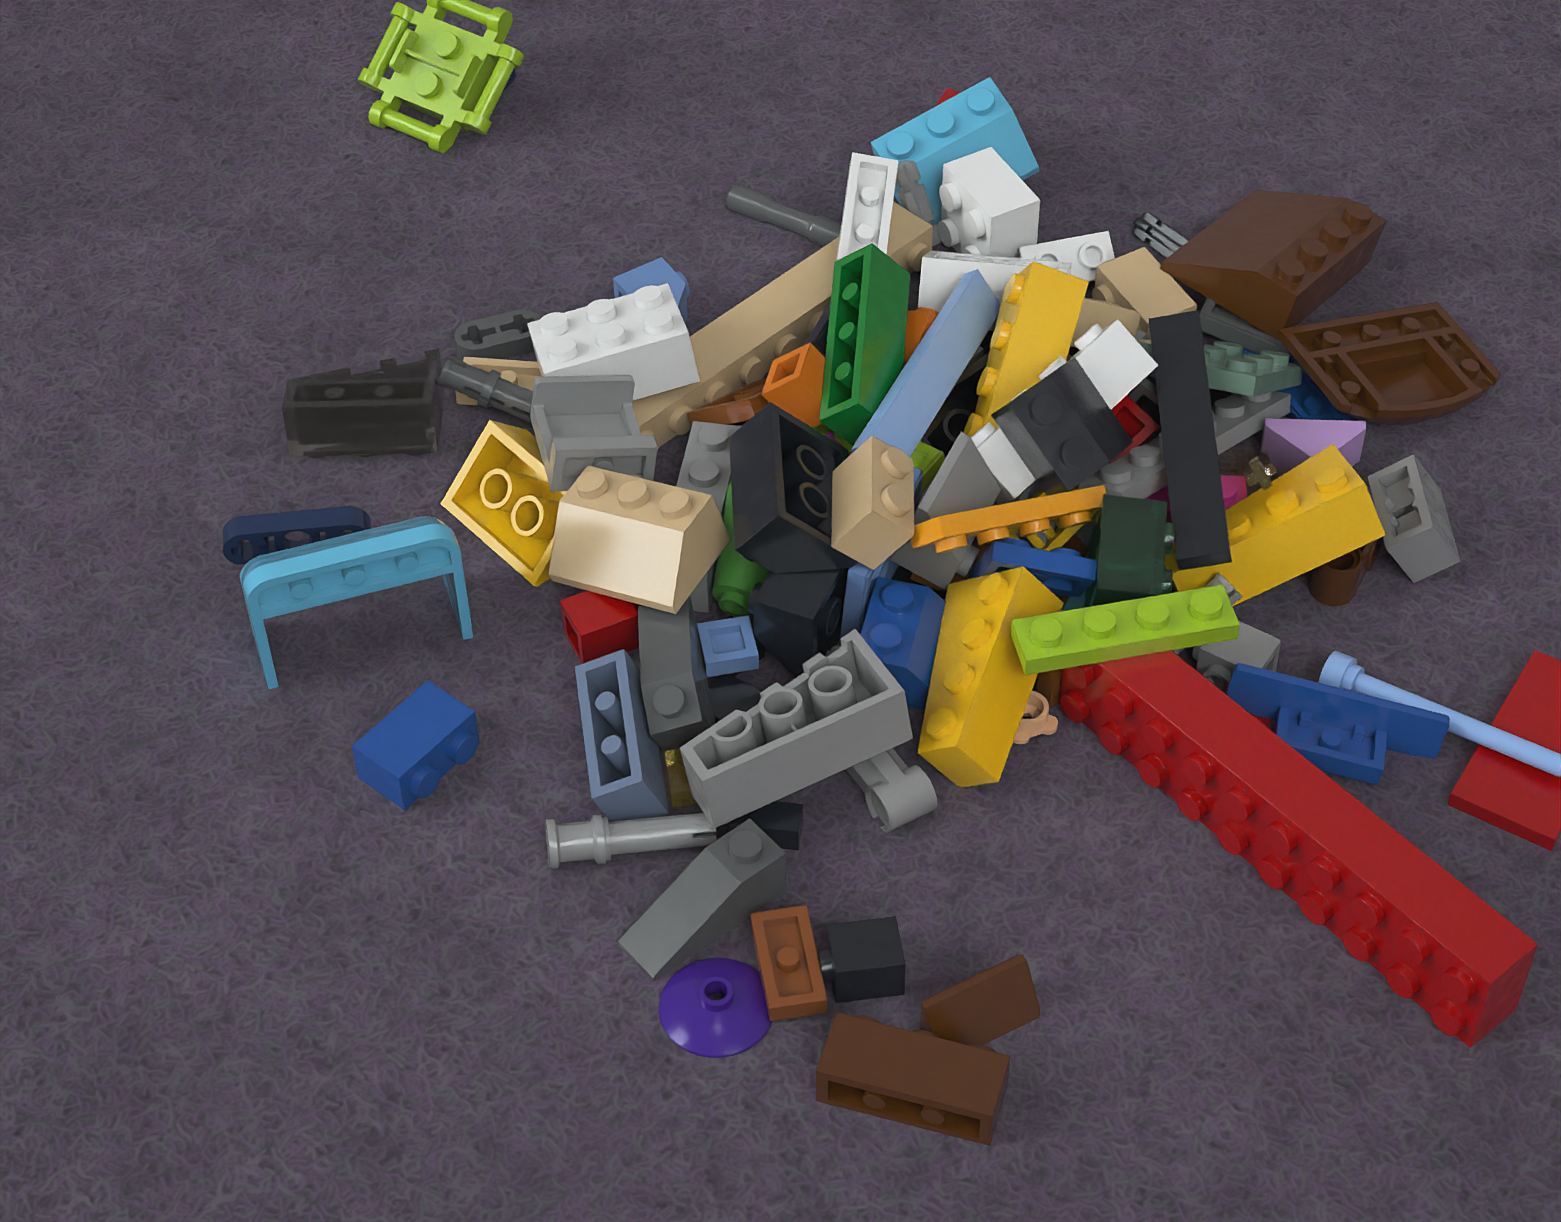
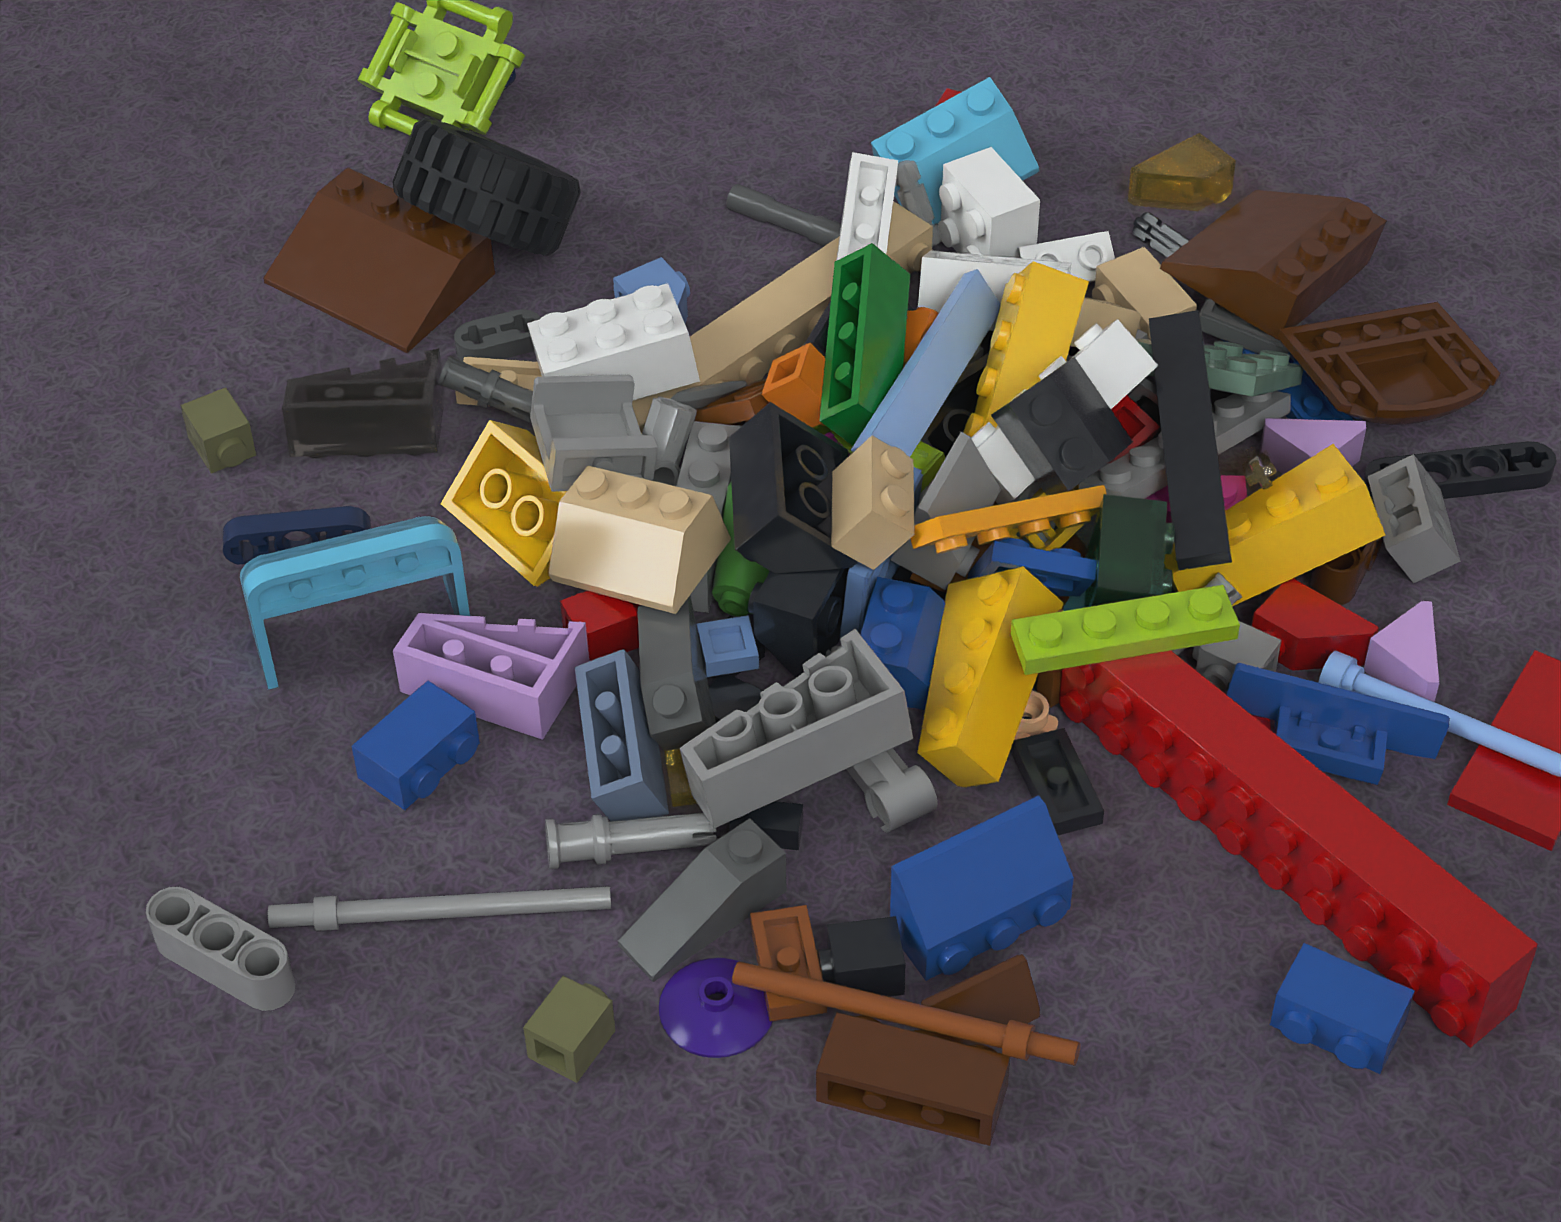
(194, 931): none -> light grey beam
(218, 430): none -> olive brick
(329, 912): none -> light grey bar
(380, 261): none -> reddish brown slope
(486, 187): none -> black tyre
(502, 672): none -> lavender wedge
(570, 1028): none -> olive brick
(671, 427): none -> light grey piece
(704, 395): none -> dark grey bar
(981, 889): none -> blue slope
(1015, 1038): none -> dark orange bar
(1059, 778): none -> black plate
(1183, 176): none -> clear yellow slope
(1312, 627): none -> red slope
(1341, 1008): none -> blue brick
(1407, 653): none -> lavender slope
(1500, 458): none -> black beam

